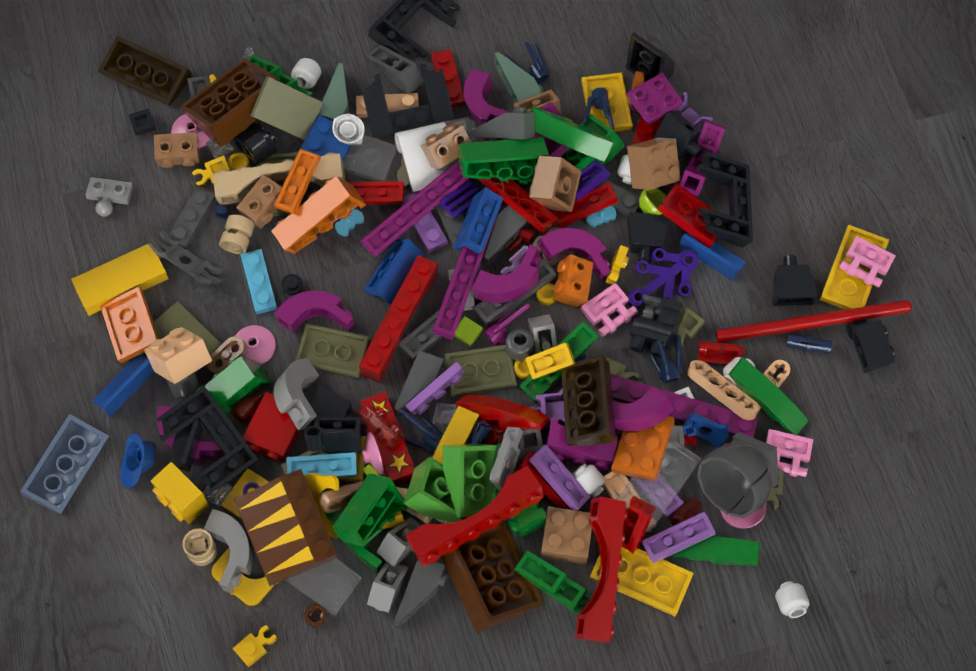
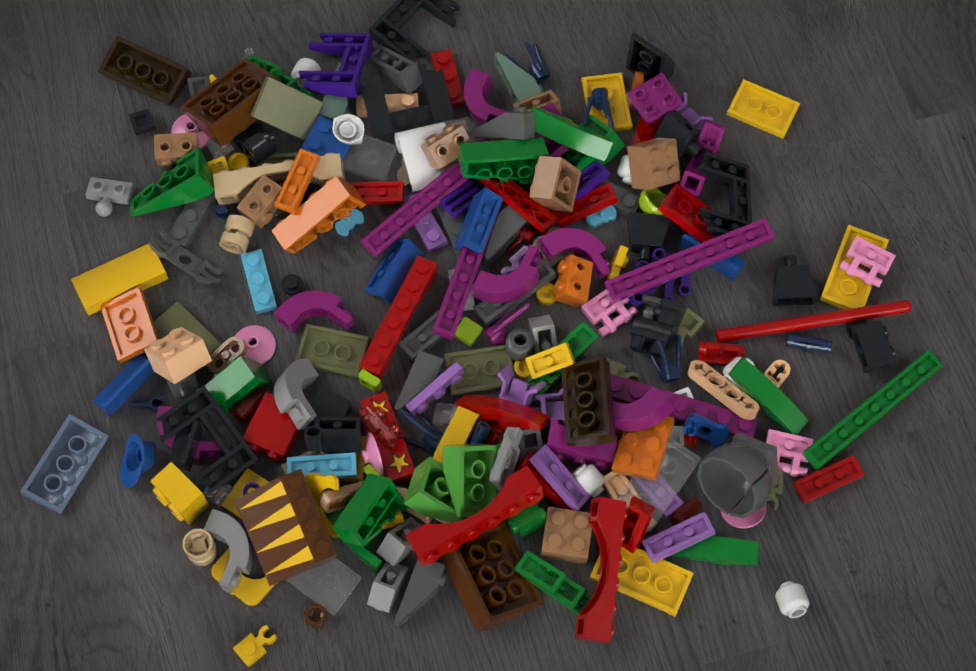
(148, 404): none -> dark blue hand
(182, 185): none -> green wedge
(346, 82): none -> dark purple wedge
(369, 381): none -> lime tile
(516, 389): none -> medium lavender piece
(689, 260): none -> magenta plate
(763, 109): none -> yellow tile
(828, 479): none -> red plate
(872, 410): none -> green tile

